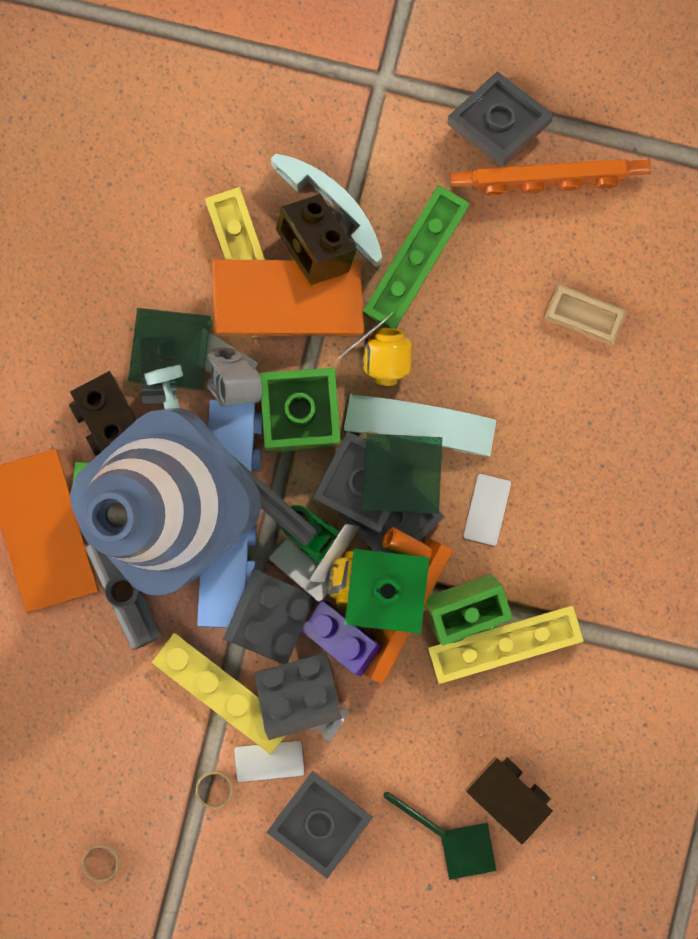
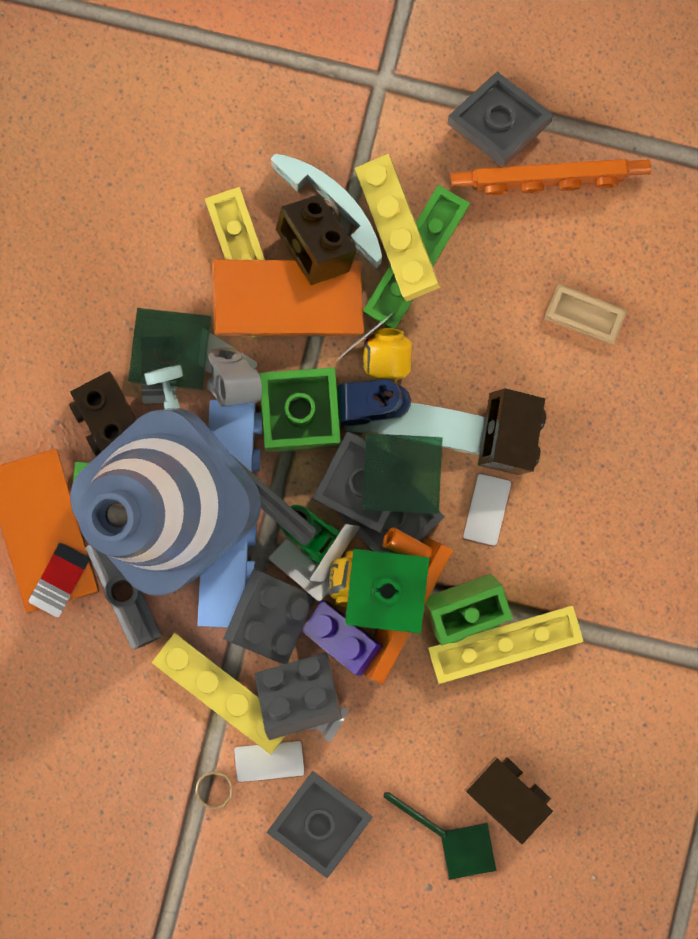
(59, 580): none -> sticker
(117, 863): tan axle -> none
(365, 401): none -> dark blue piece
(397, 228): none -> light yellow plate
(512, 432): none -> dark brown brick

